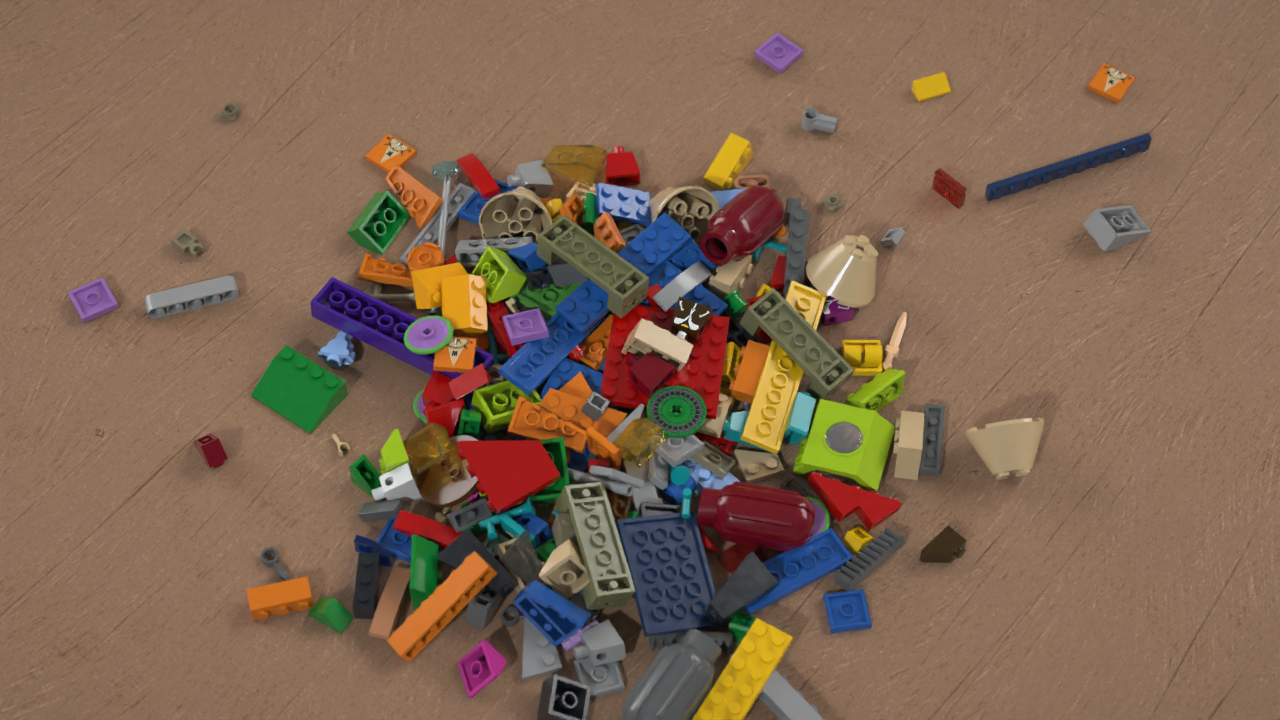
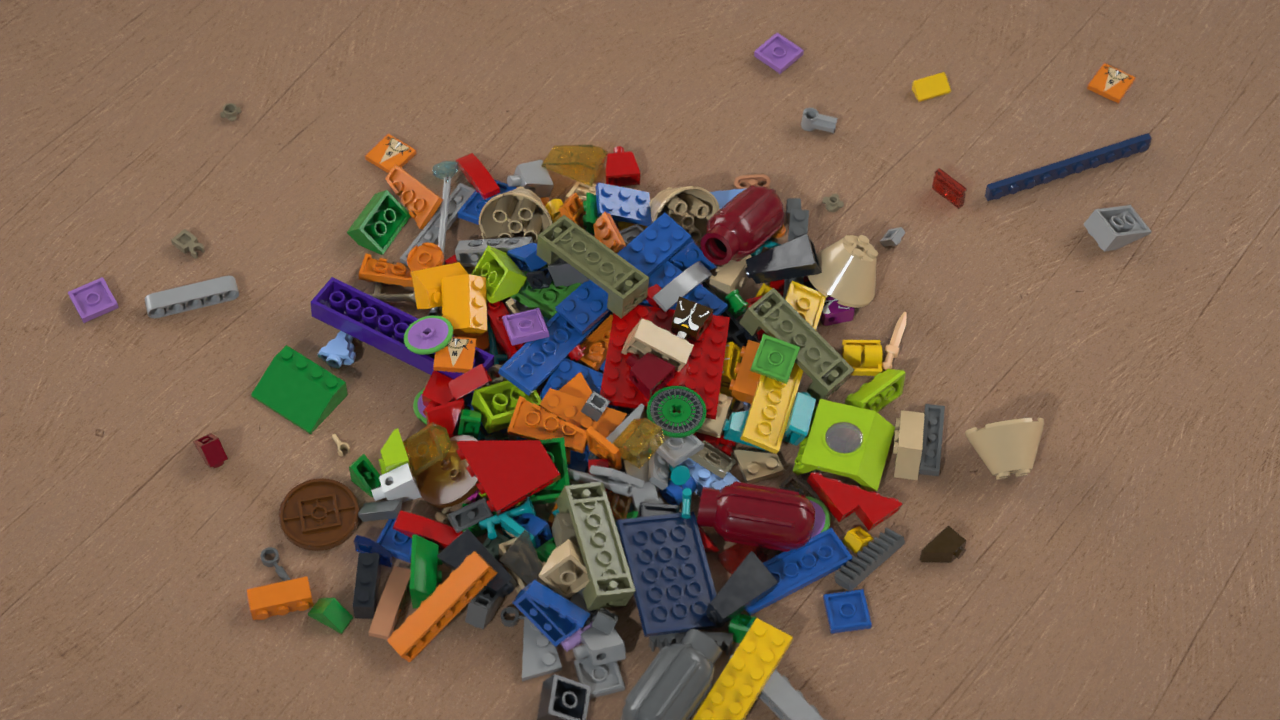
(319, 514): none -> reddish brown plate
(480, 667): dark pink slope -> none
(605, 621): none -> dark grey slope
(729, 163): yellow wedge -> none
(775, 358): none -> bright green tile
(785, 261): none -> black slope

